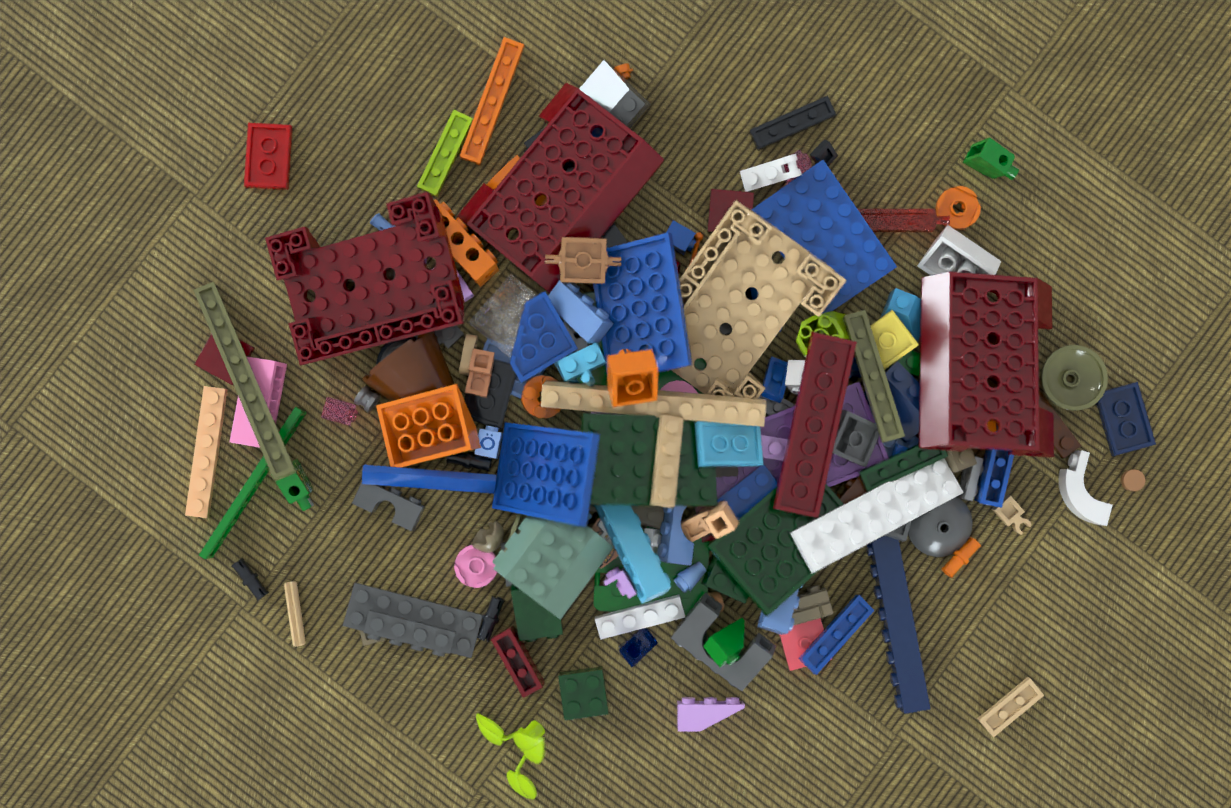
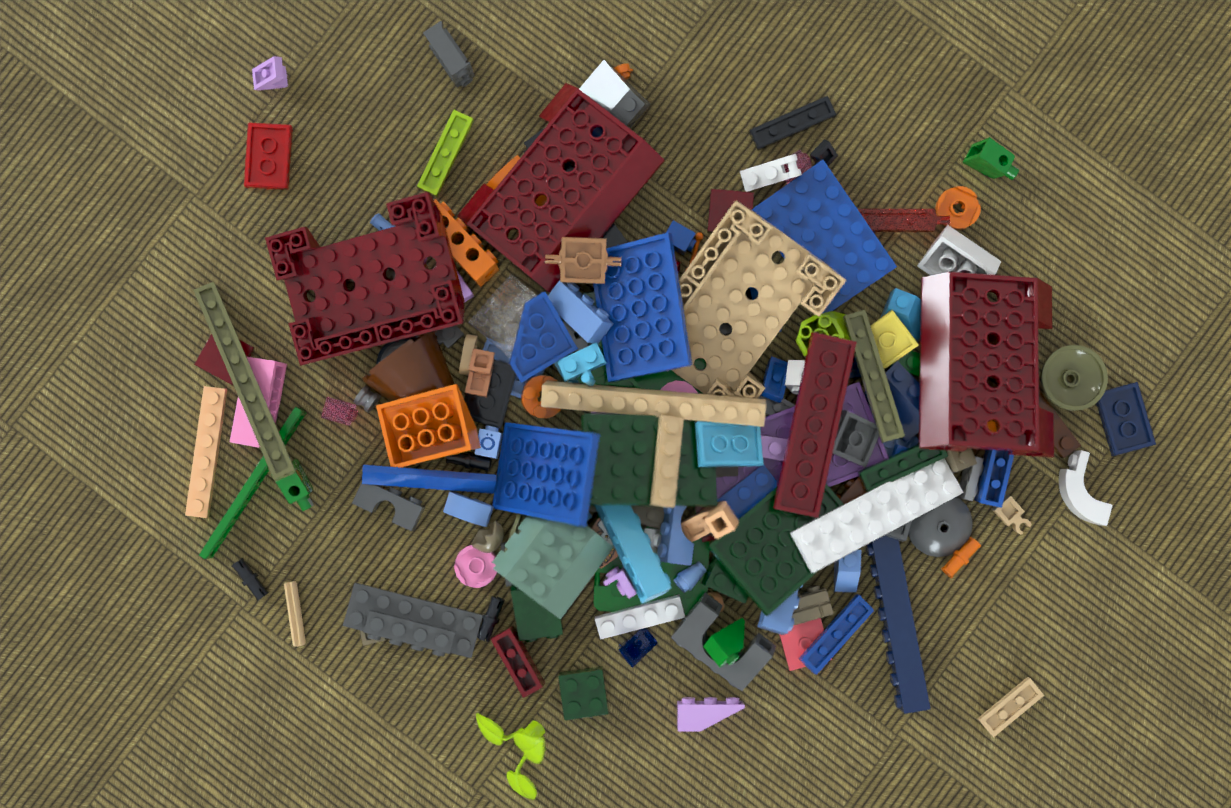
(270, 75): none -> lavender slope
(449, 55): none -> dark grey window
(468, 509): none -> medium blue slope
(492, 101): orange plate -> none
(632, 377): orange brick -> none
(847, 572): none -> medium blue slope
(1133, 480): medium nougat tile -> none

